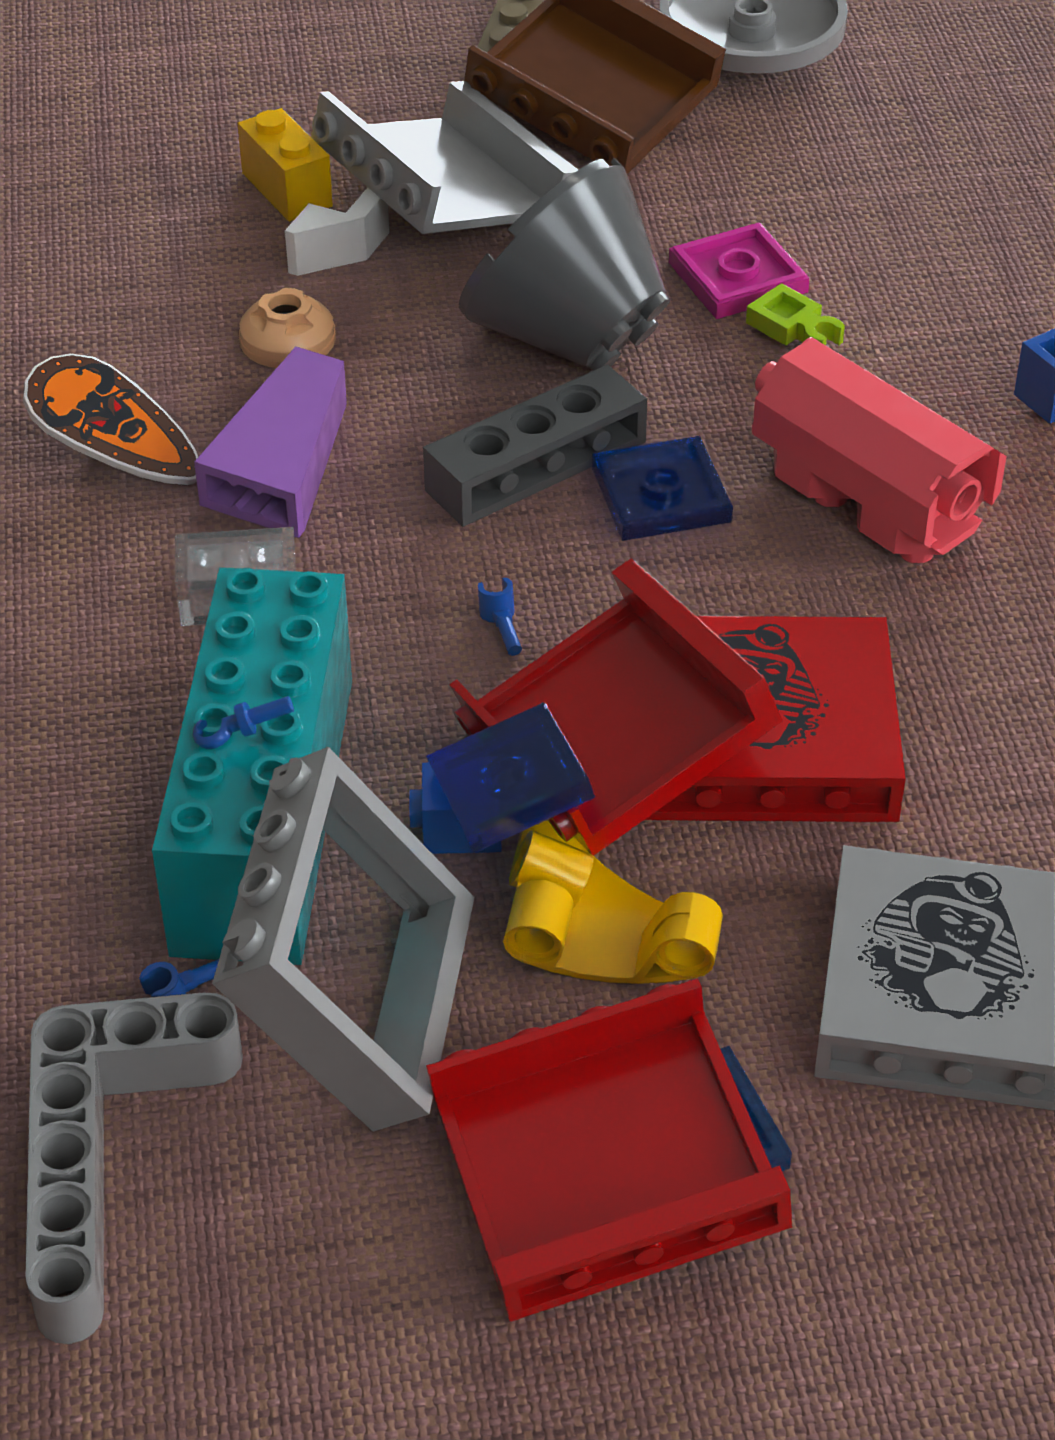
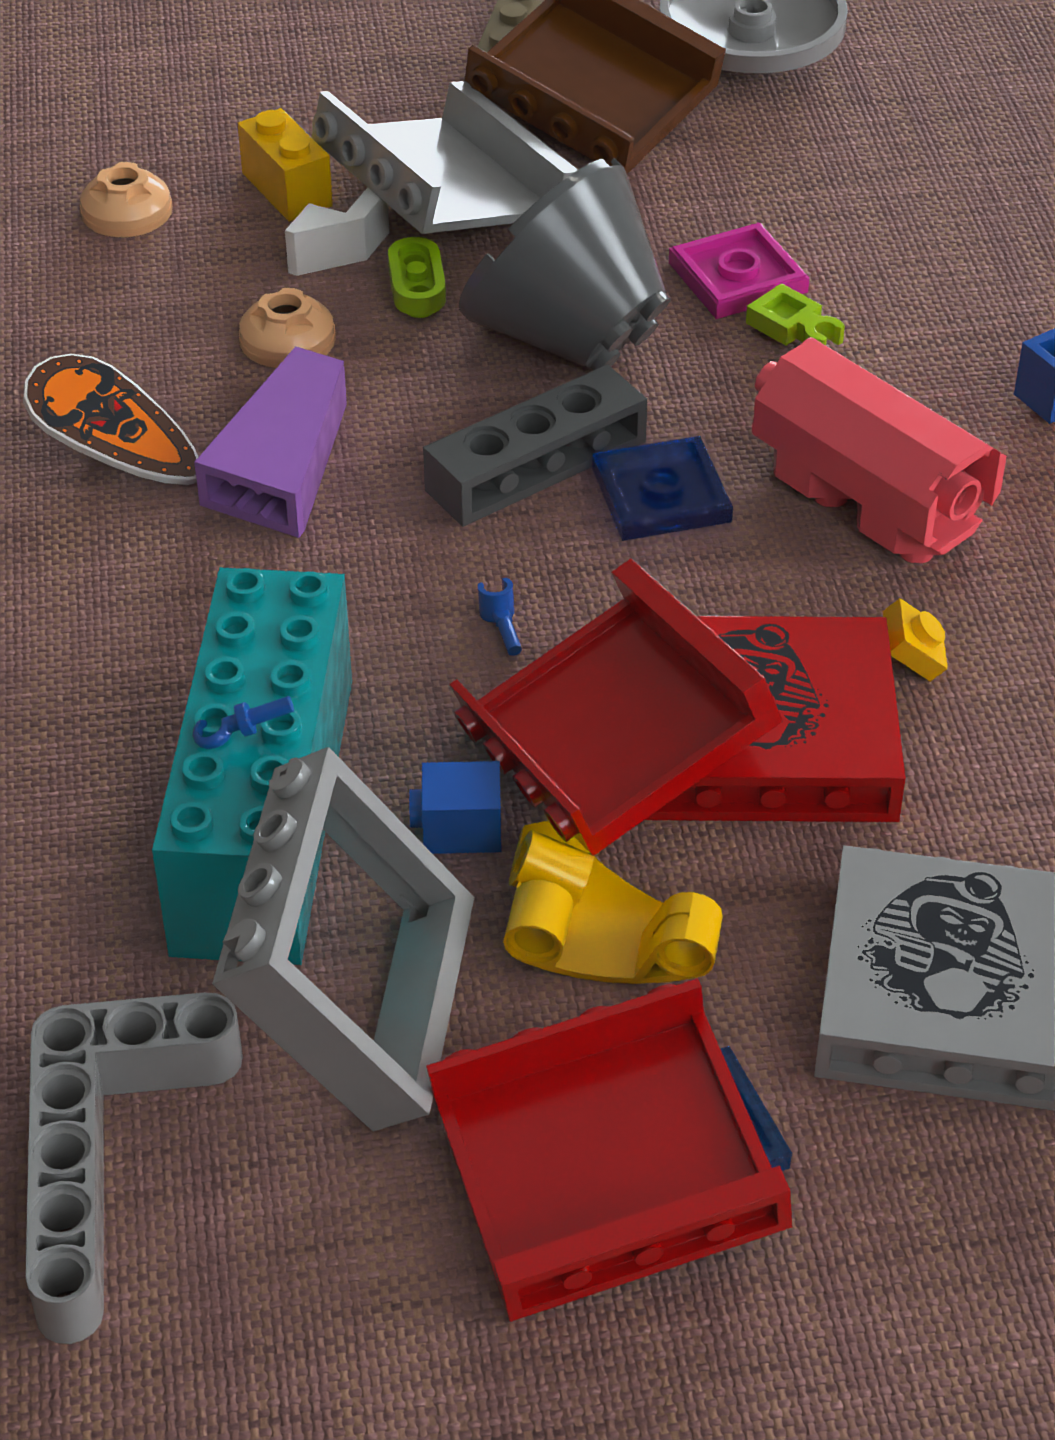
(125, 201): none -> light nougat piece
(163, 978): blue hand -> none
(203, 553): clear brick -> none
(416, 276): none -> lime plate
(510, 777): clear blue tile -> none
(916, 639): none -> yellow plate

